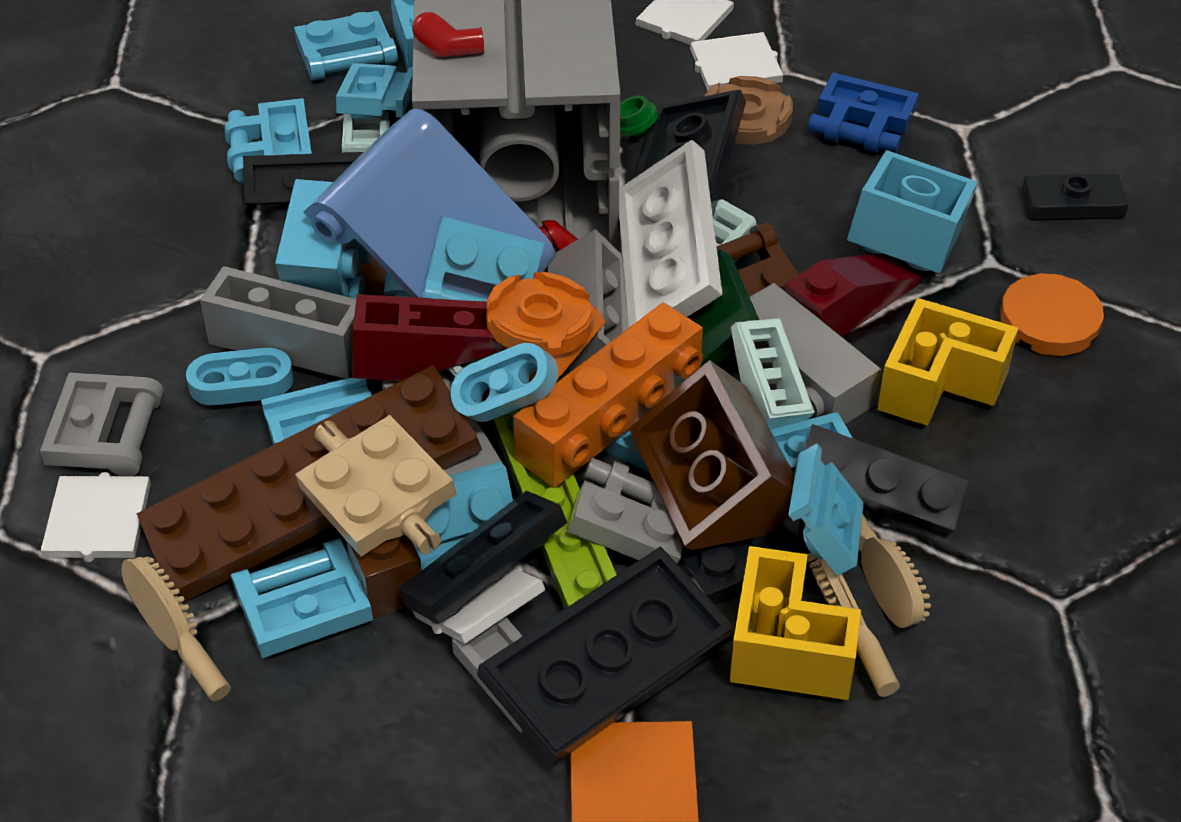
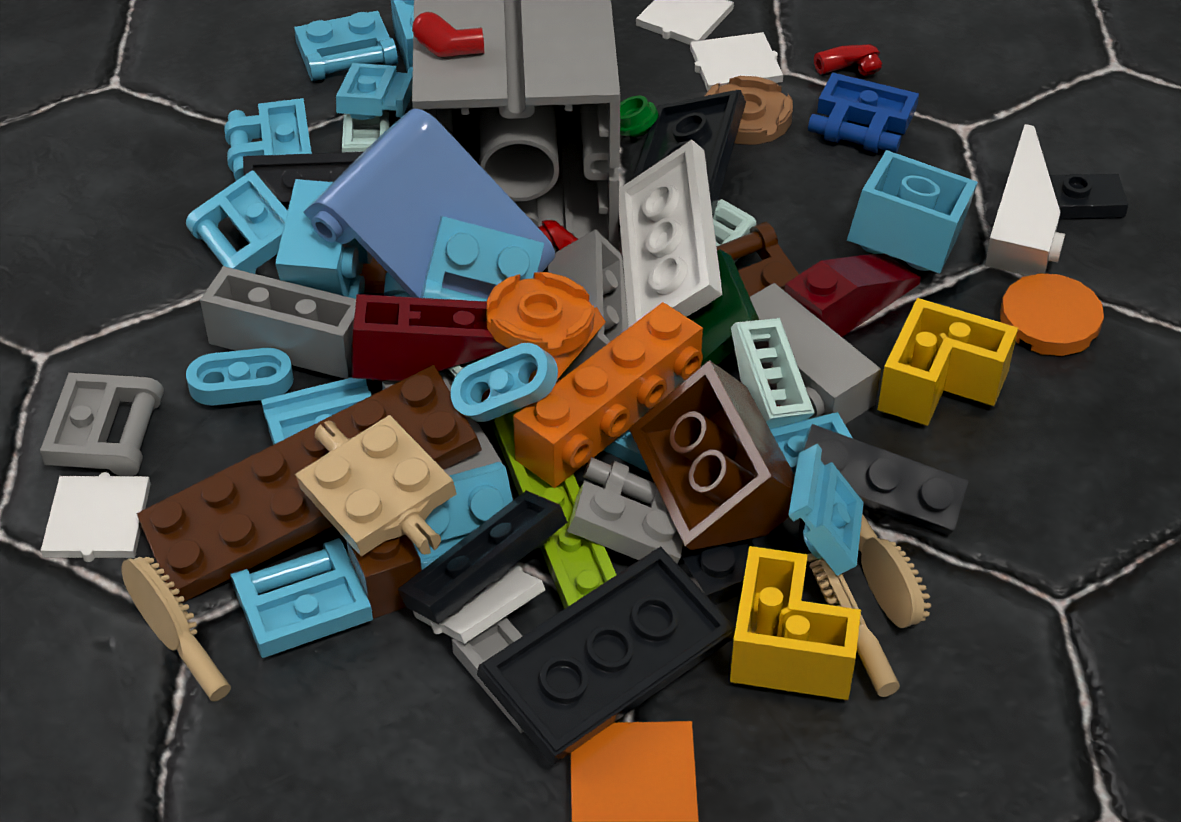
(254, 214): none -> medium azure plate
(846, 56): none -> red arm
(1028, 214): none -> white slope

